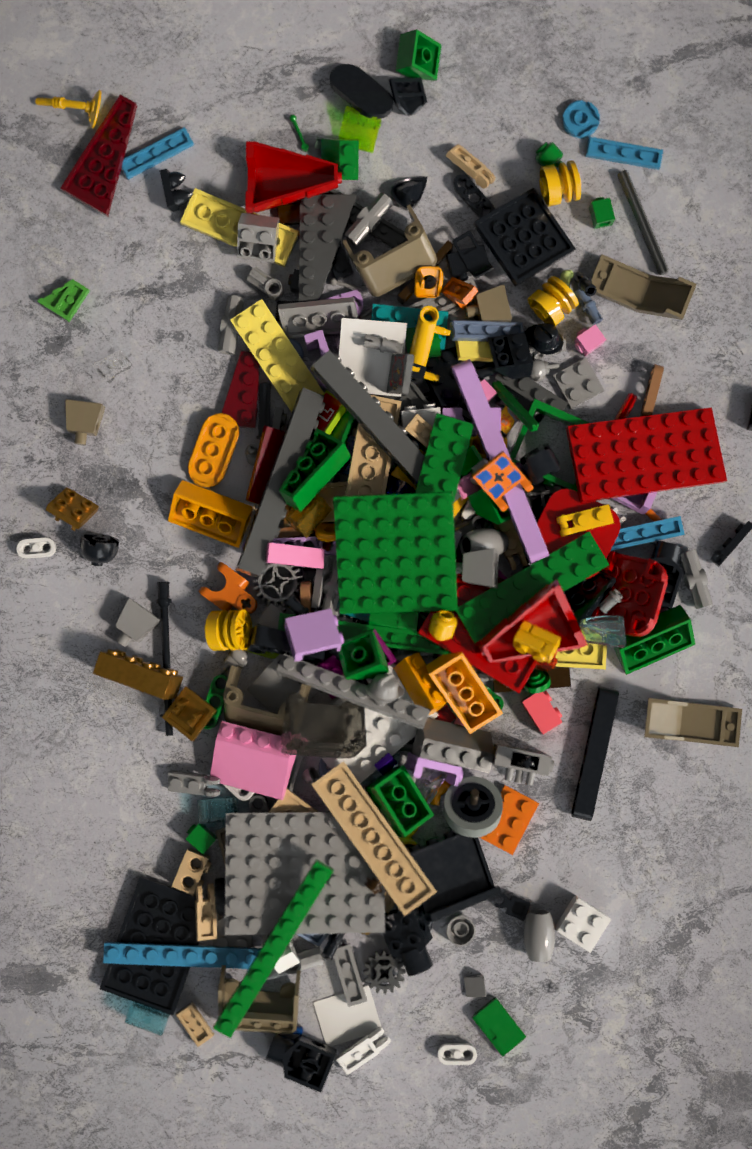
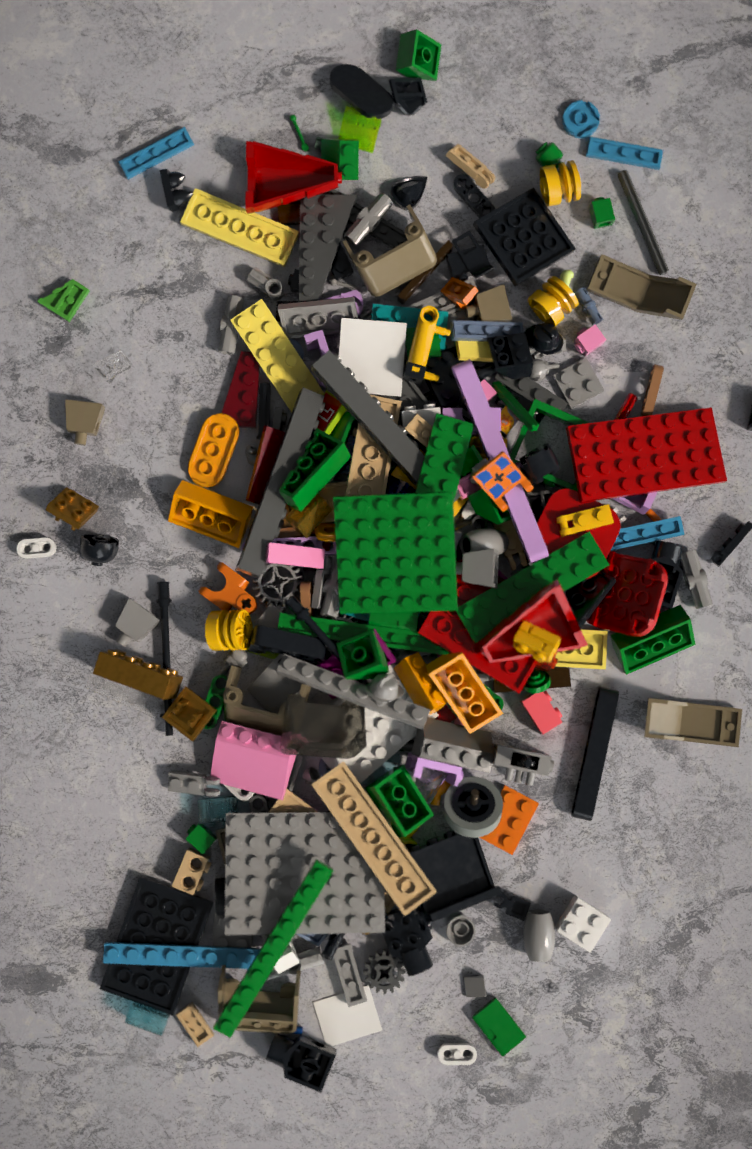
(61, 103): yellow dish -> none
(99, 166): dark red wing -> none
(205, 914): tan hinge -> none
(257, 237): light grey slope -> none
(313, 633): lavender panel -> none
(362, 1051): white hinge -> none
(373, 885): dark brown plate -> none
(383, 344): light grey pin -> none
(385, 763): dark purple tile -> none
(400, 374): dark grey tile -> none
(433, 292): light orange piece -> none
(442, 625): yellow head -> none
(585, 284): black axle -> none
(605, 630): clear light blue plate -> none
(613, 598): light grey pin -> none

